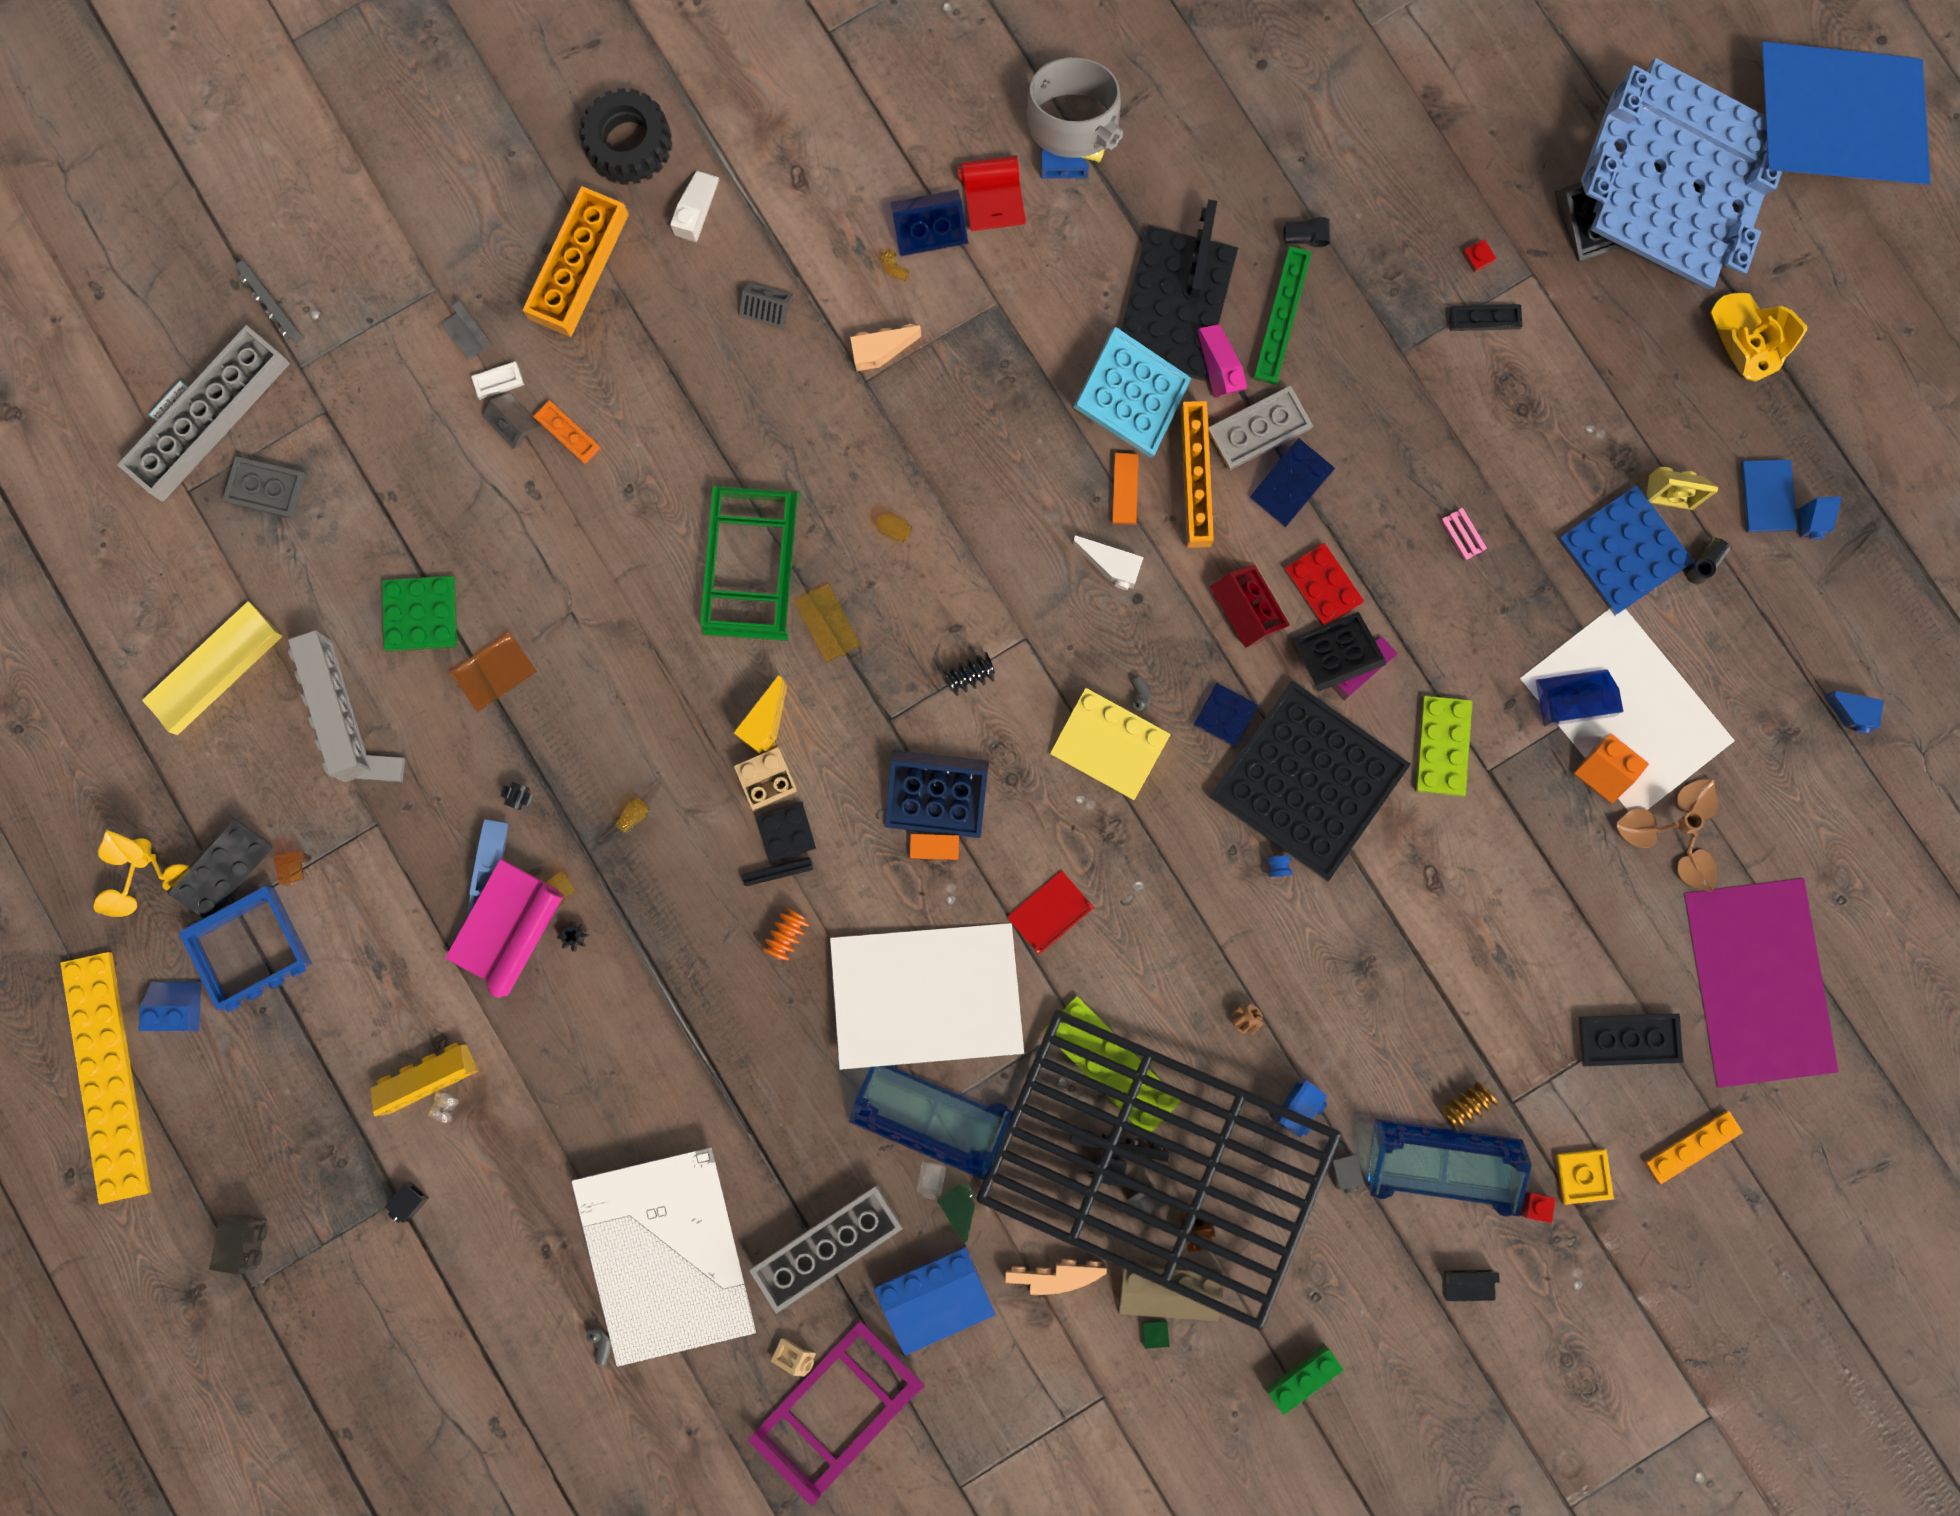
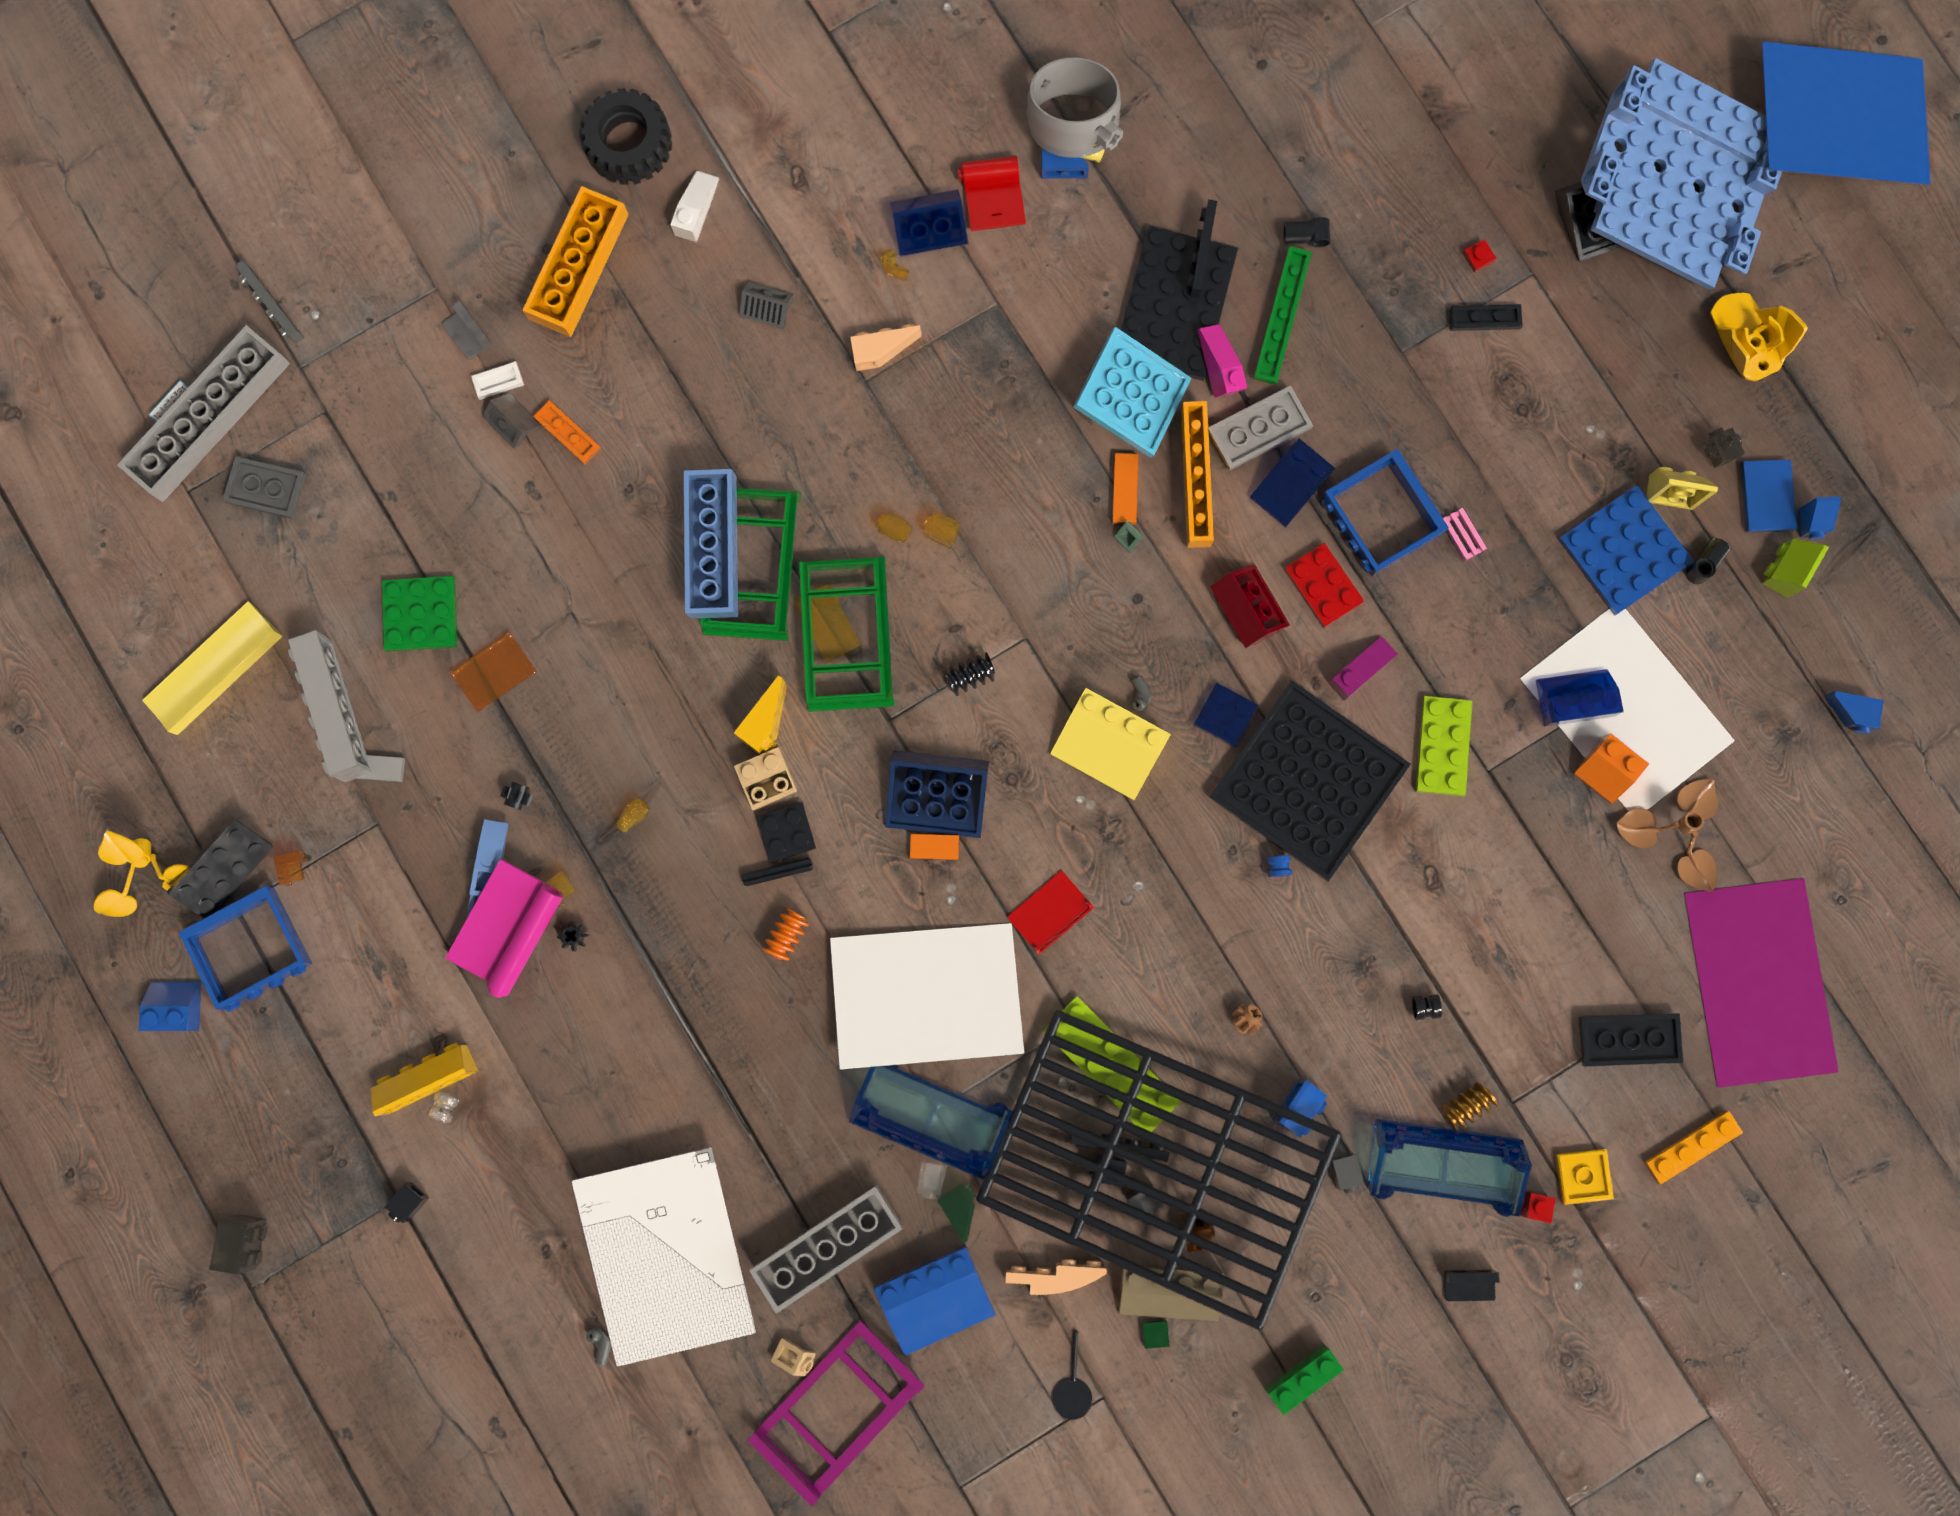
(105, 1078): yellow plate -> none
(710, 543): none -> medium blue brick
(852, 701): none -> green piece
(941, 529): none -> clear yellow brick
(1072, 1396): none -> black piece
(1113, 563): white slope -> none
(1128, 536): none -> sand green slope
(1338, 651): black plate -> none
(1416, 494): none -> blue window
(1426, 1007): none -> black wheel
(1723, 447): none -> clear smoke brick
(1794, 566): none -> lime slope

